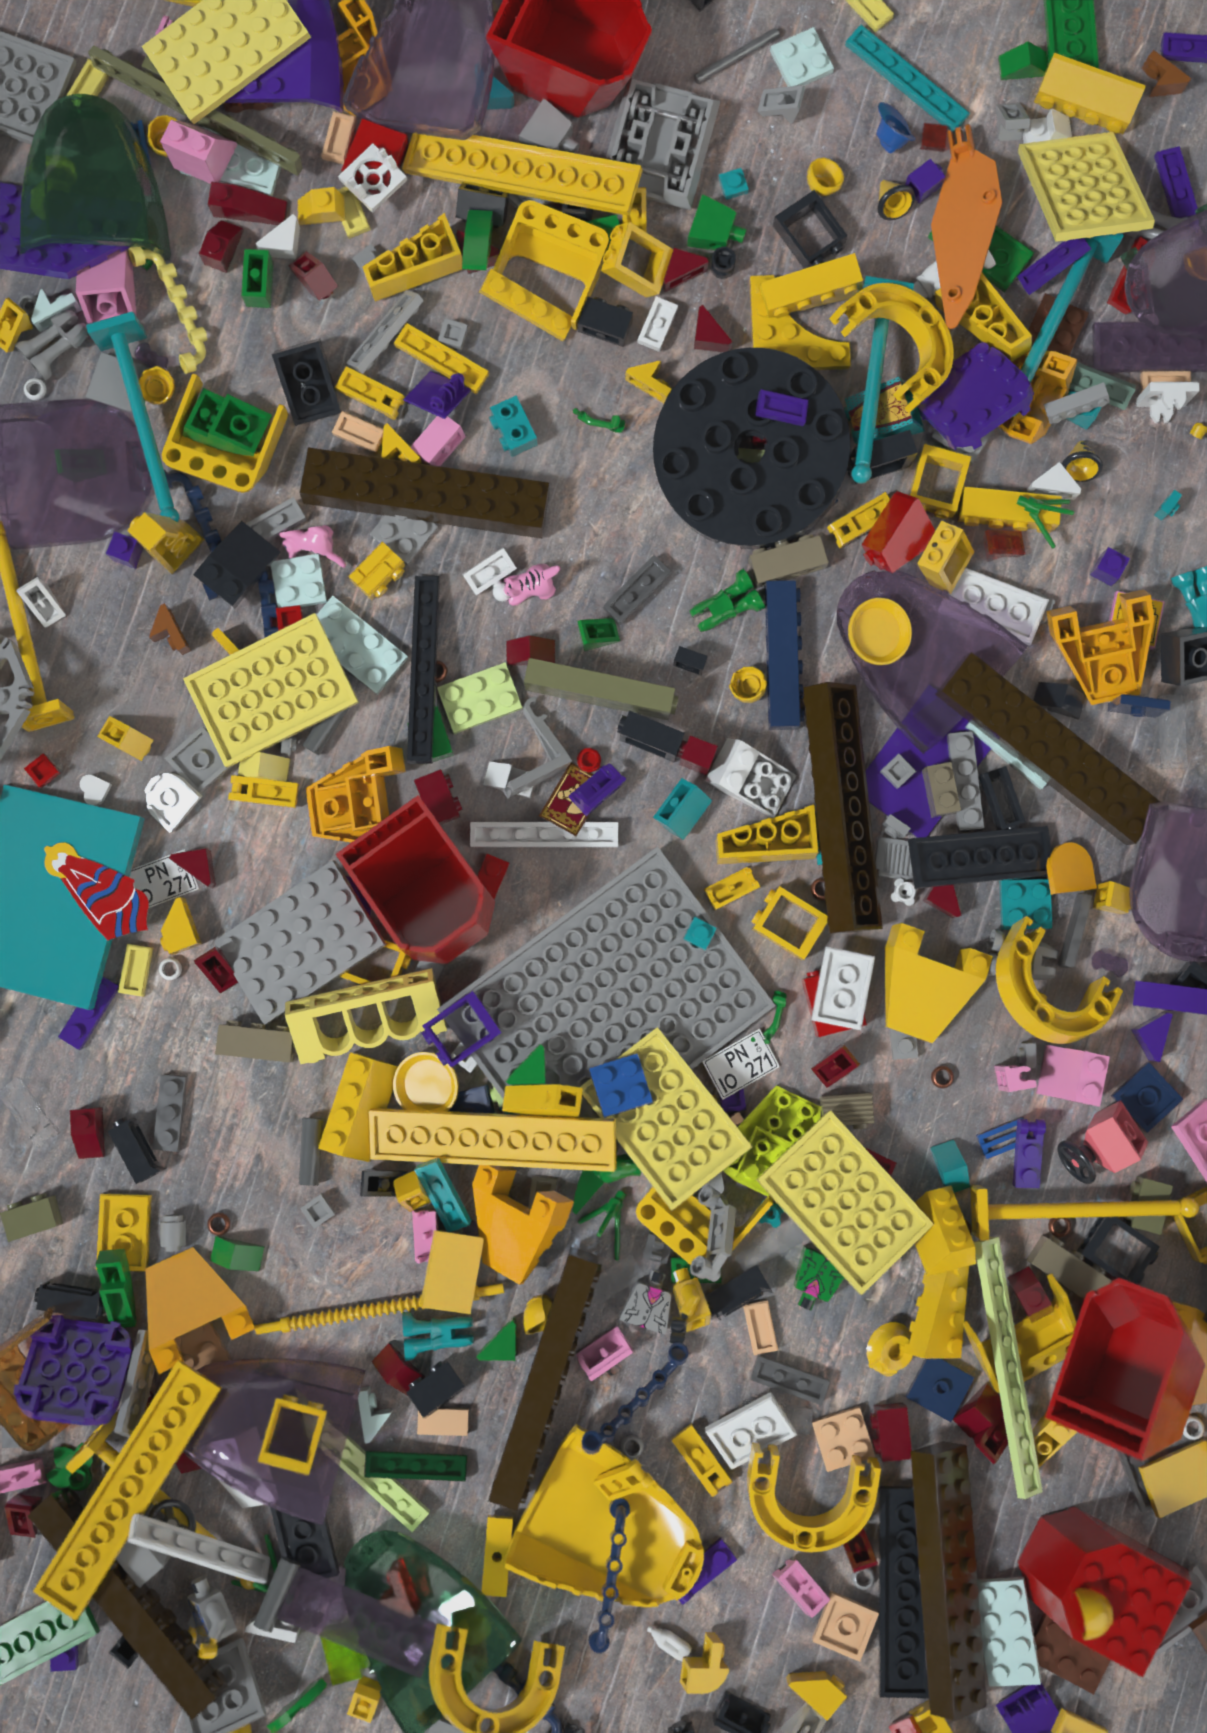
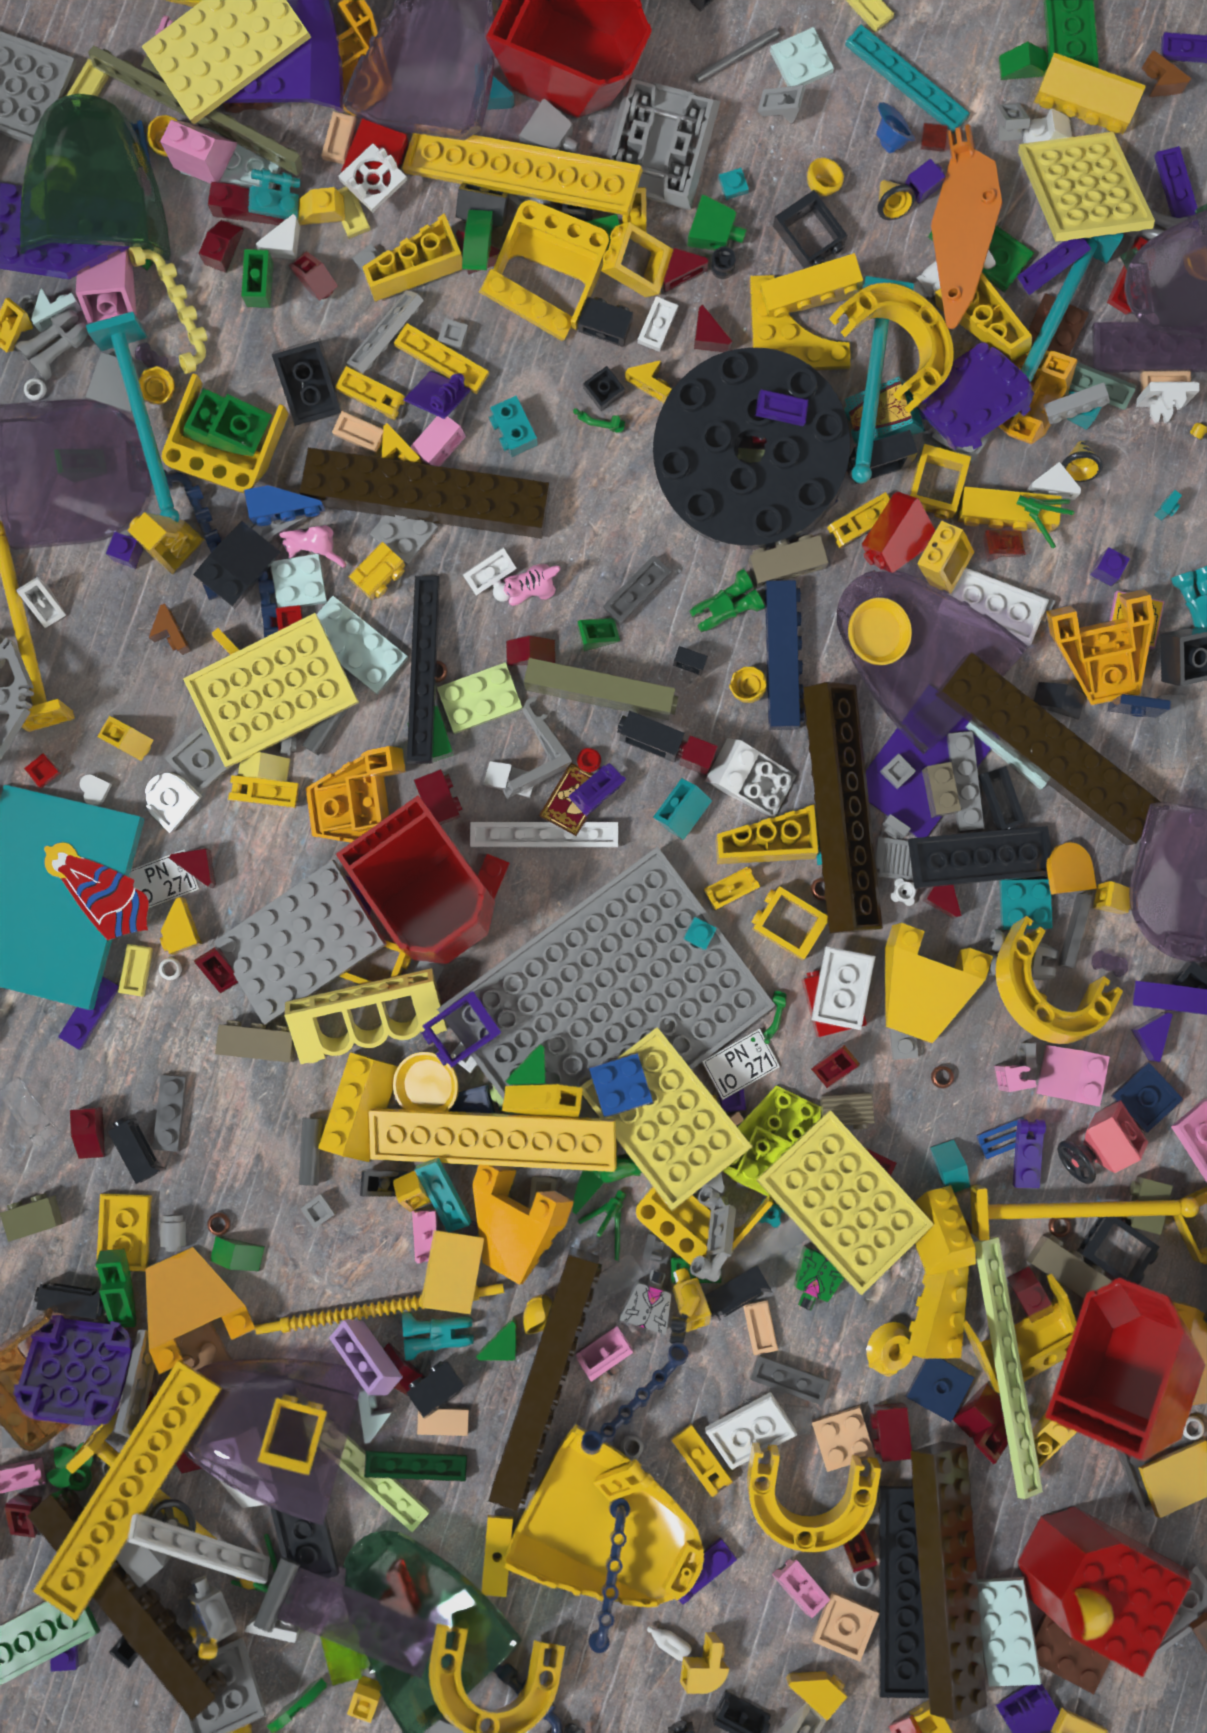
(273, 202): none -> teal plate
(273, 504): none -> blue slope
(365, 1357): none -> lavender brick
(603, 388): none -> black piece

